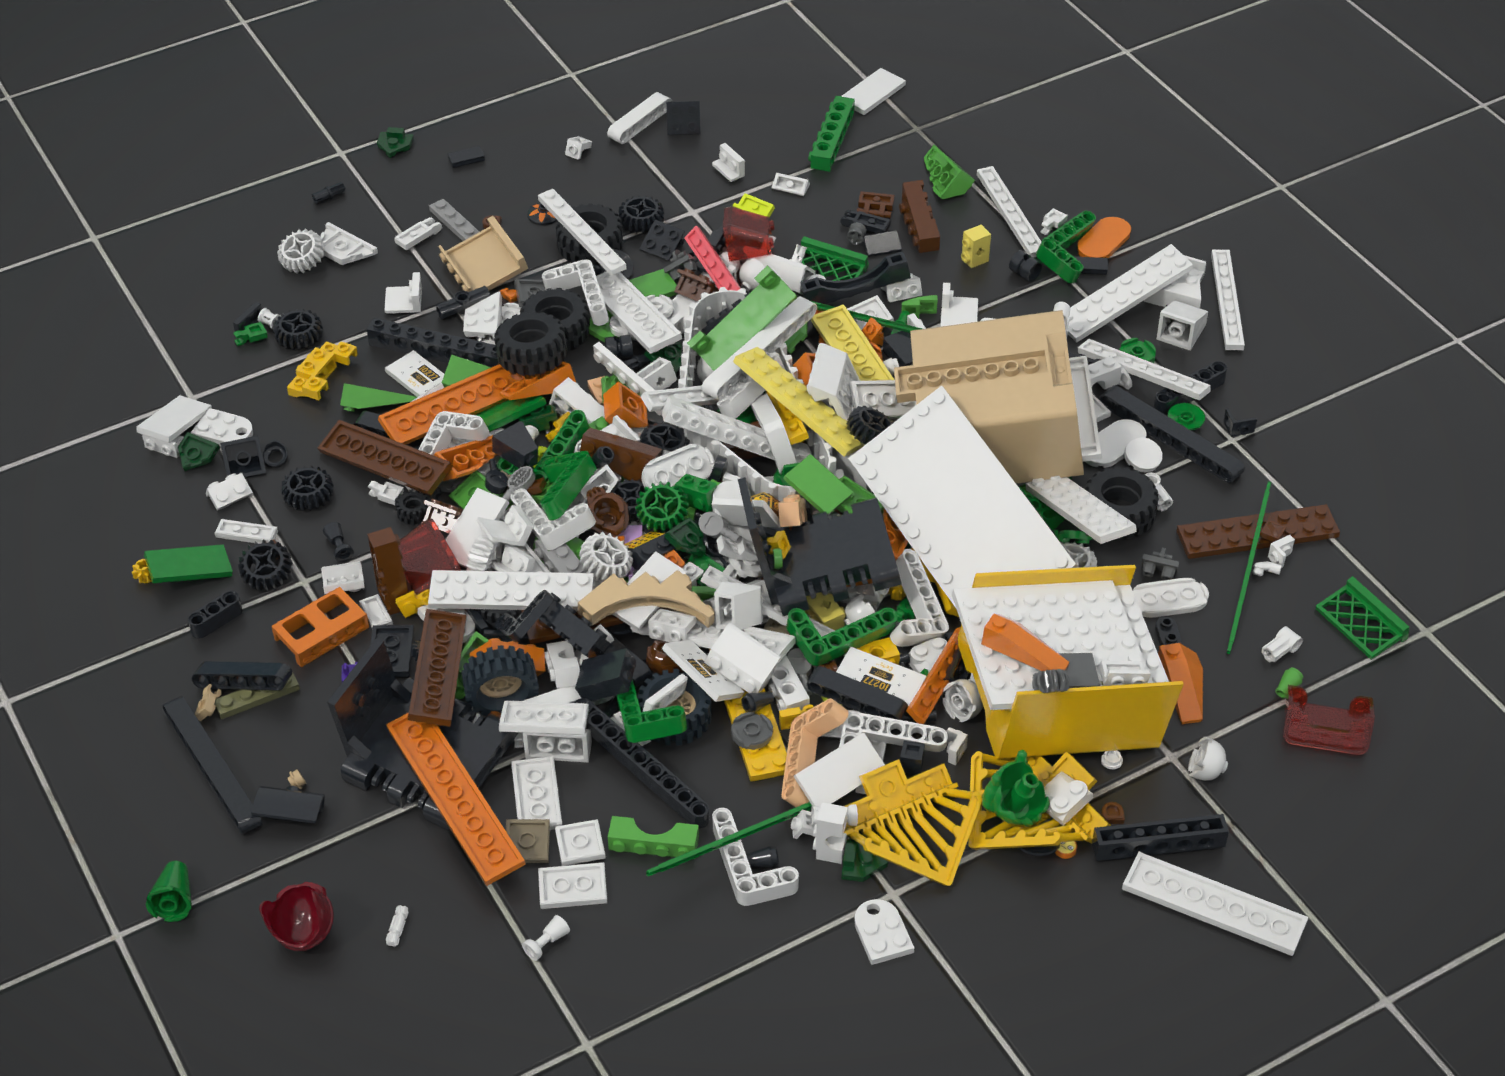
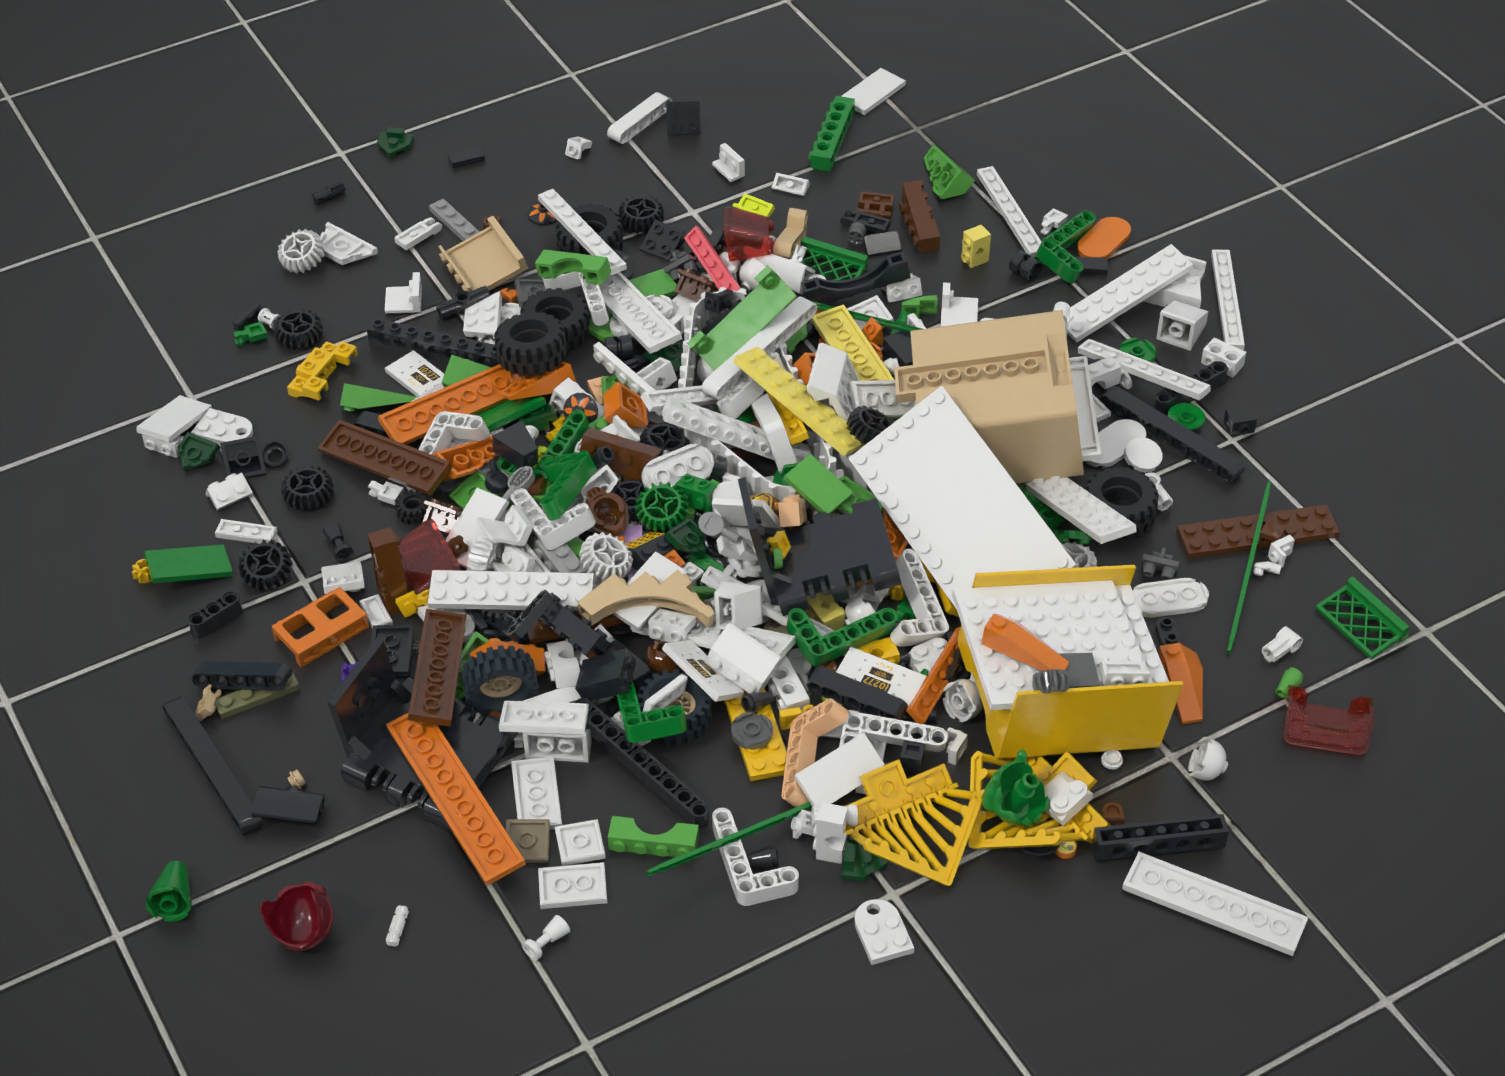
(458, 540): none -> reddish brown plate
(554, 263): none -> bright green arch
(581, 402): none -> black dish
(718, 301): none -> black bracket
(792, 234): none -> tan beam
(1221, 351): none -> white brick

